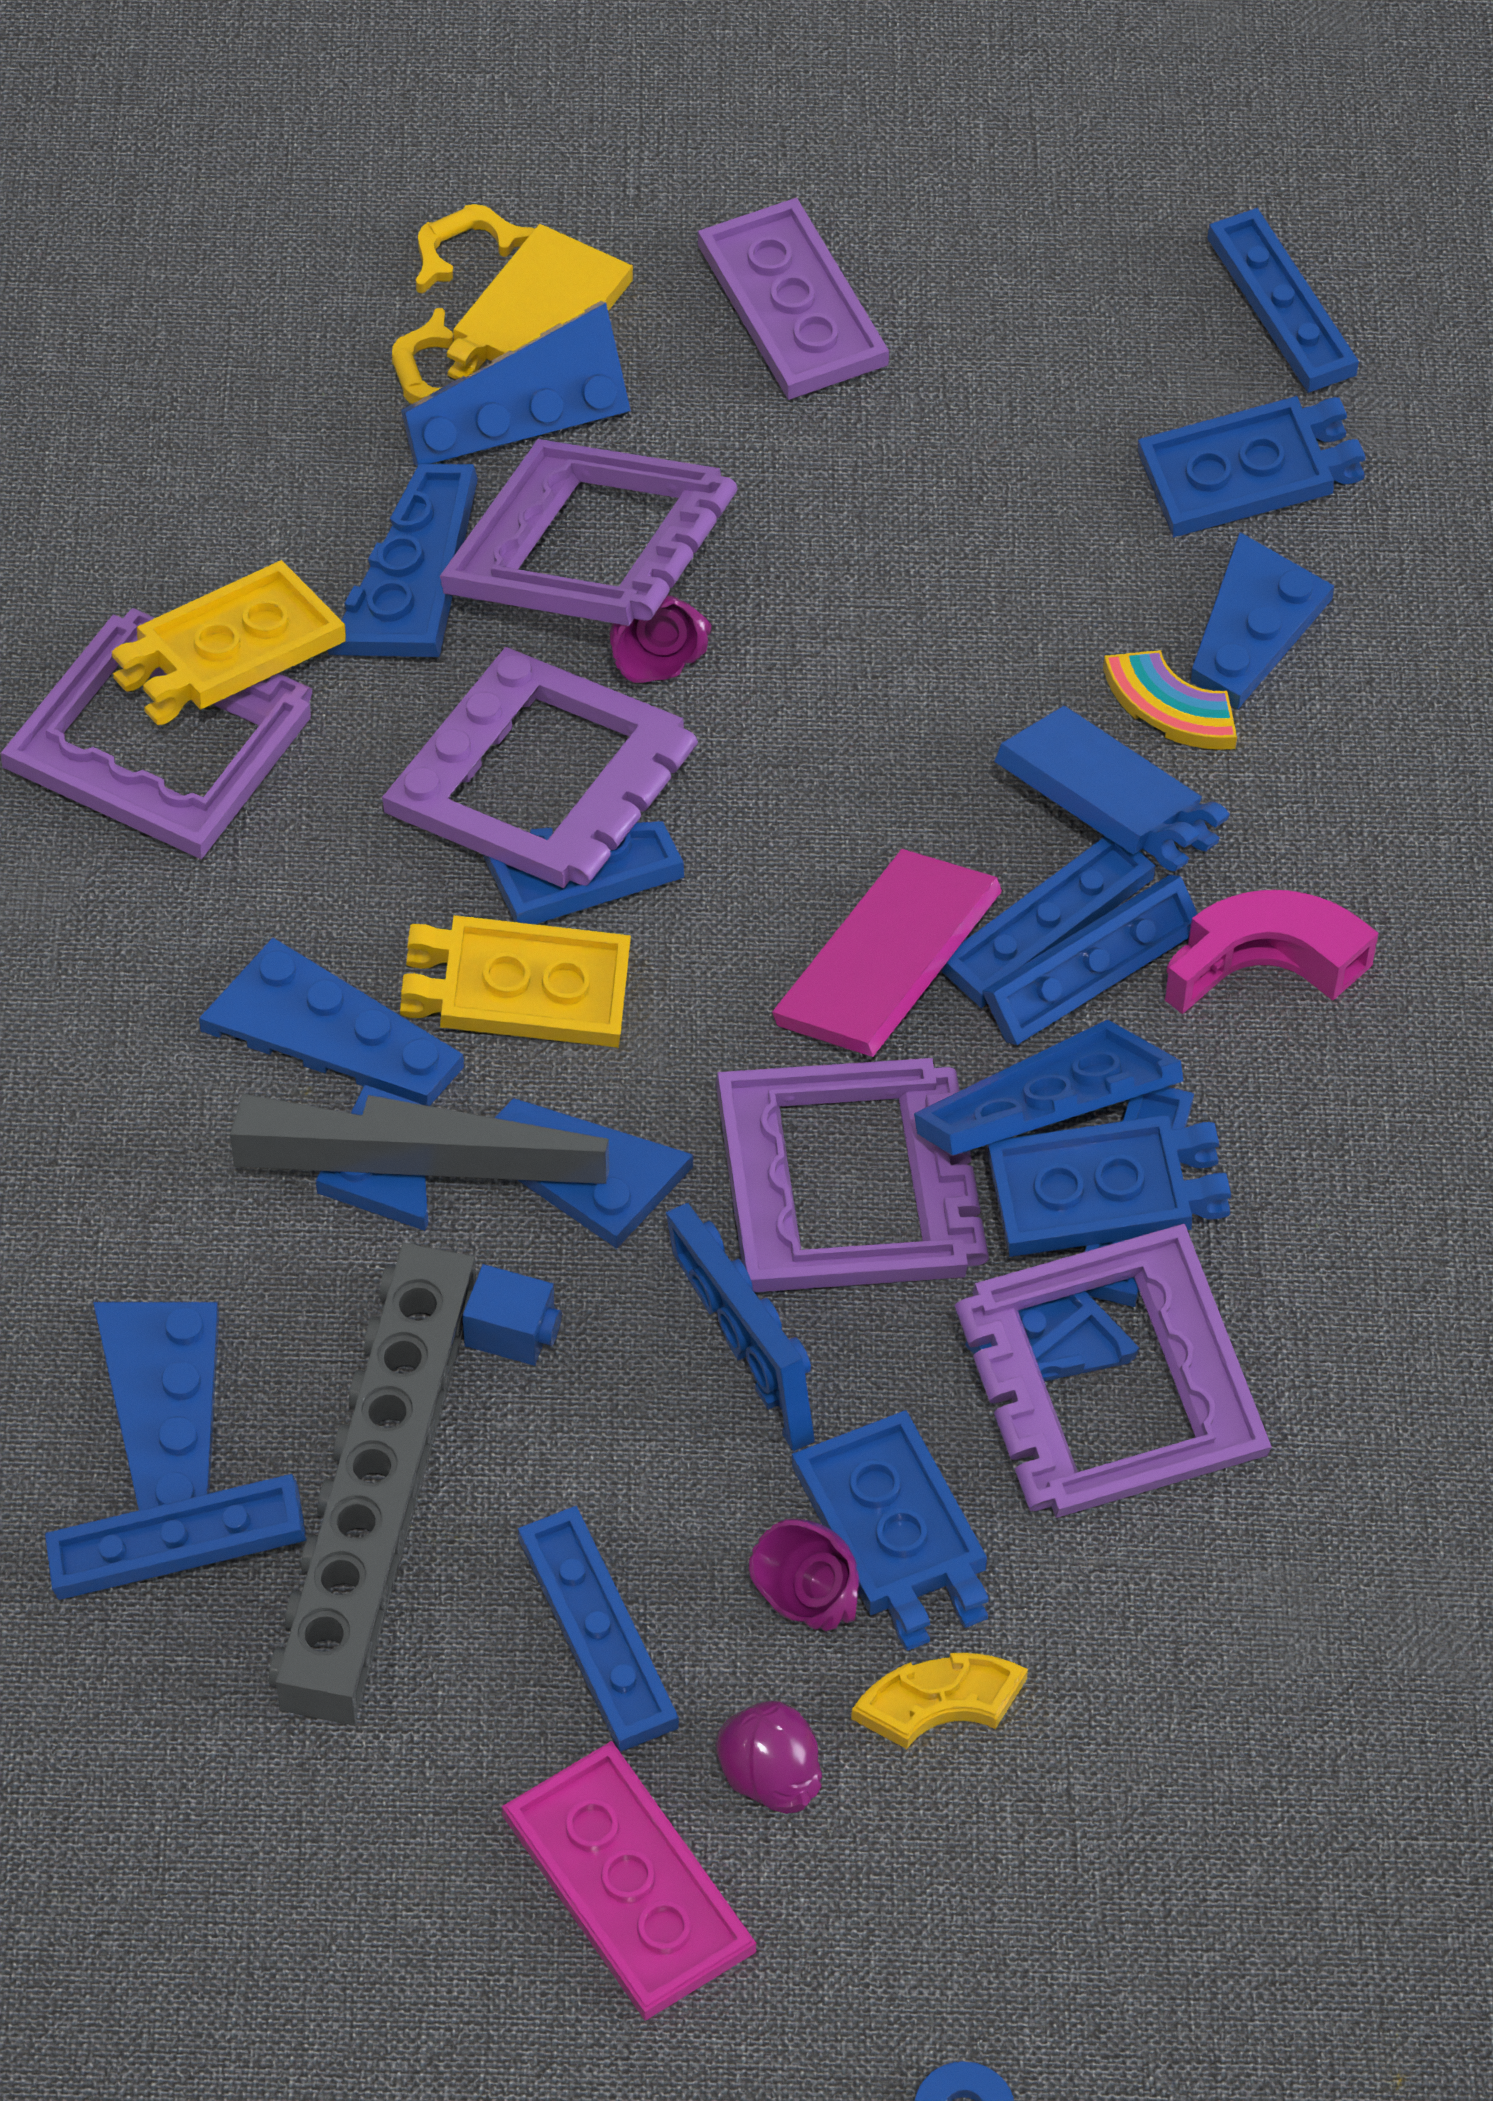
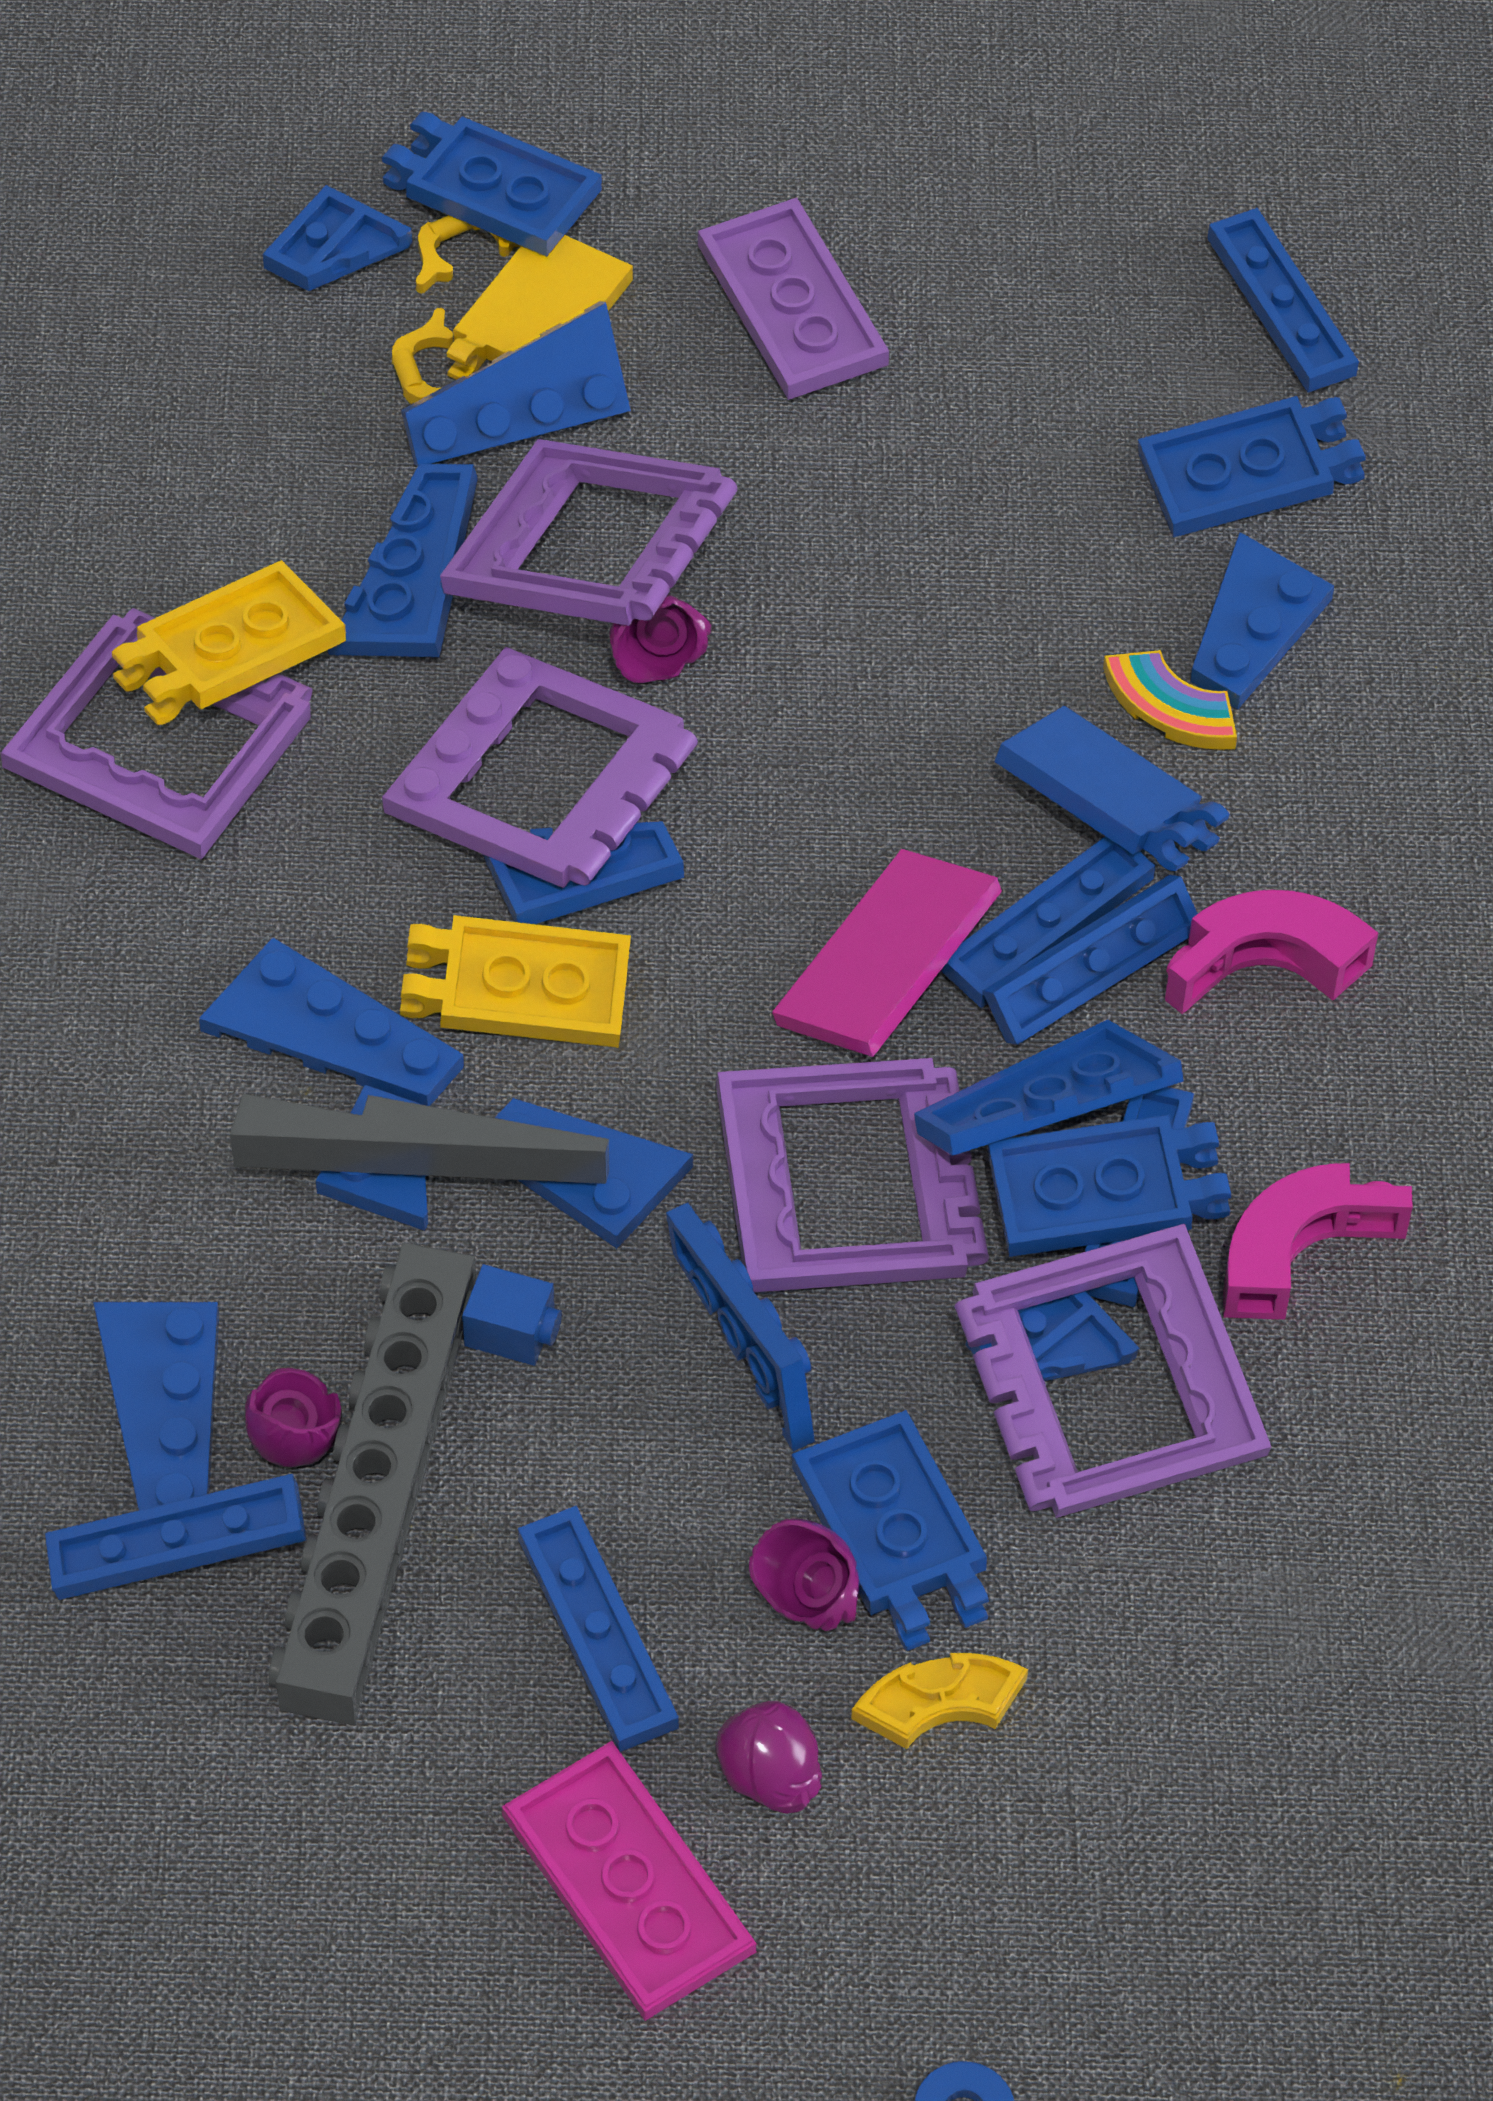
(292, 1418): none -> magenta hair
(333, 240): none -> blue wing
(492, 181): none -> blue tile
(1295, 1214): none -> dark pink arch

